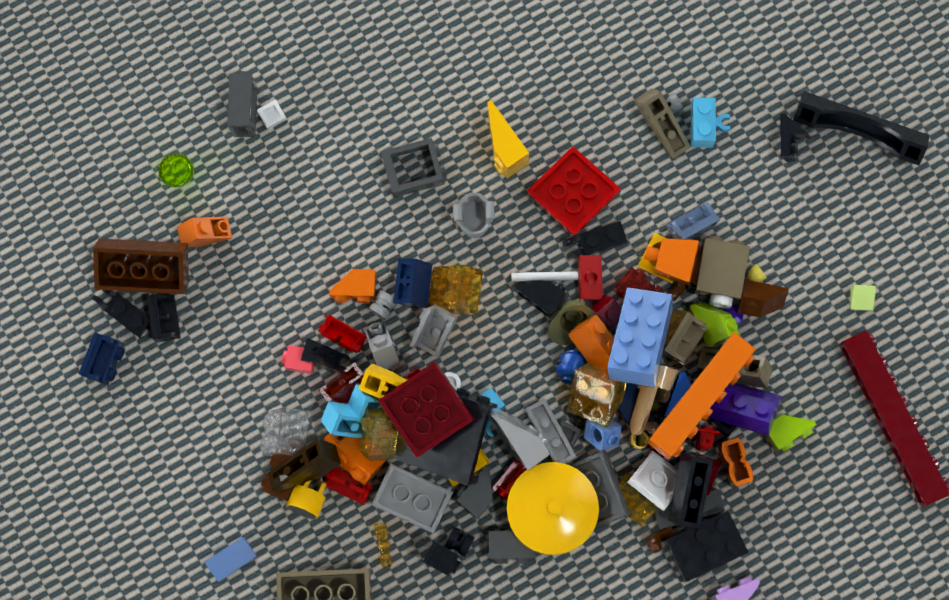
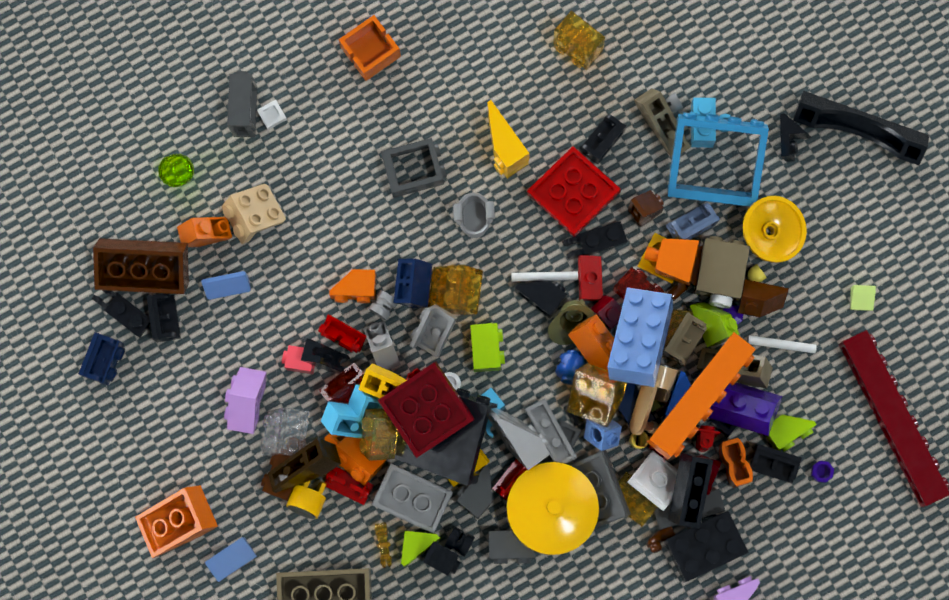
(176, 520): none -> orange slope
(226, 285): none -> medium blue slope
(245, 400): none -> lavender brick
(252, 212): none -> tan bracket
(368, 49): none -> orange piece
(416, 544): none -> lime slope
(486, 347): none -> lime brick
(578, 41): none -> clear yellow brick
(603, 138): none -> black hinge
(645, 207): none -> reddish brown slope
(713, 194): none -> dark azure window
(775, 463): none -> black hinge
(782, 344): none -> white bar
(786, 228): none -> yellow dish
(822, 471): none -> dark purple tile

